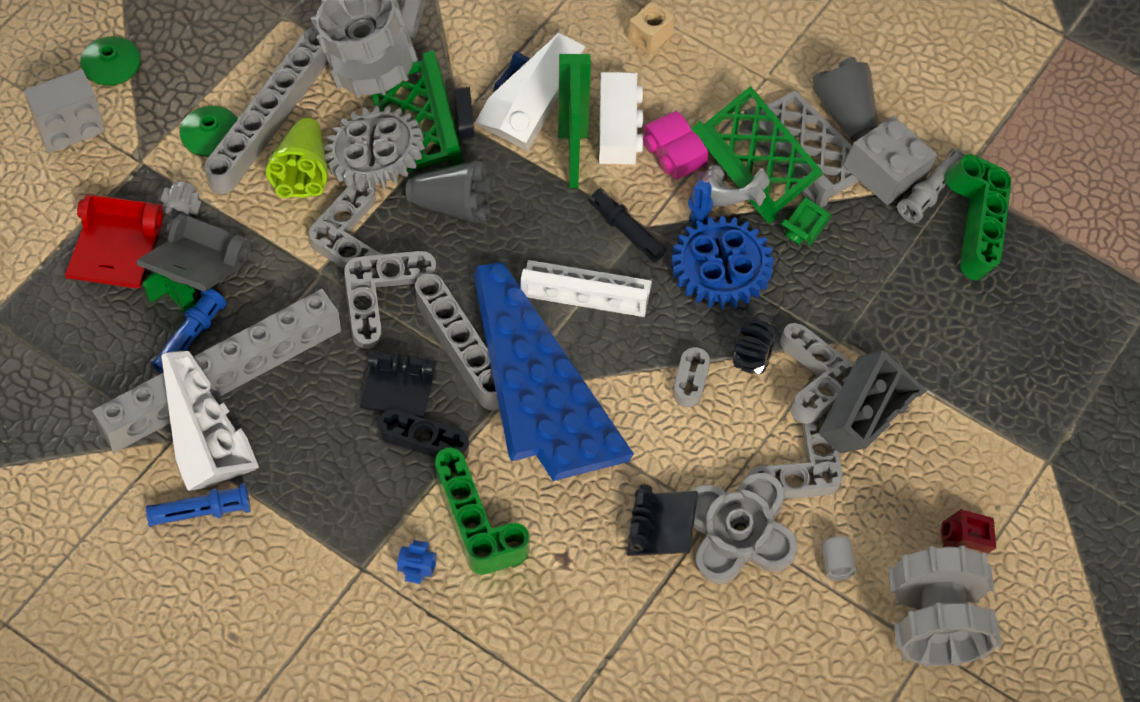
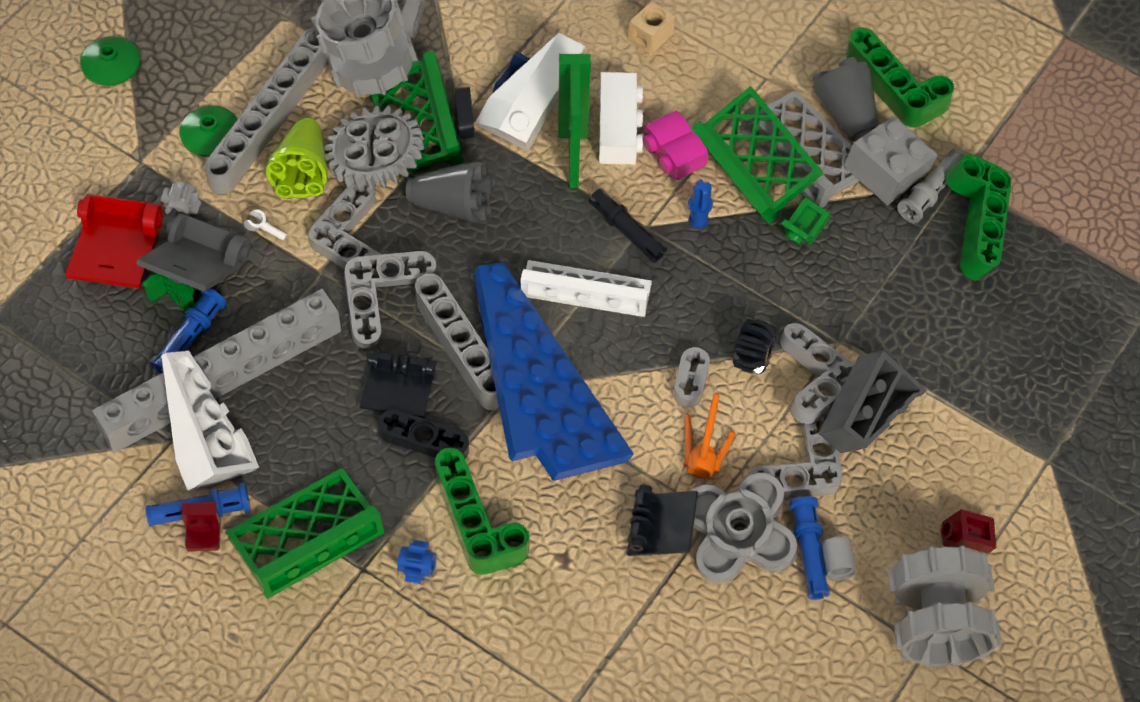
(64, 111): light grey brick -> none
(202, 526): none -> dark red bracket
(263, 224): none -> white hand
(317, 548): none -> green fence
(702, 460): none -> orange plant
(728, 196): light grey animal -> none
(749, 256): blue gear -> none
(808, 534): none -> blue pin
(893, 83): none -> green beam

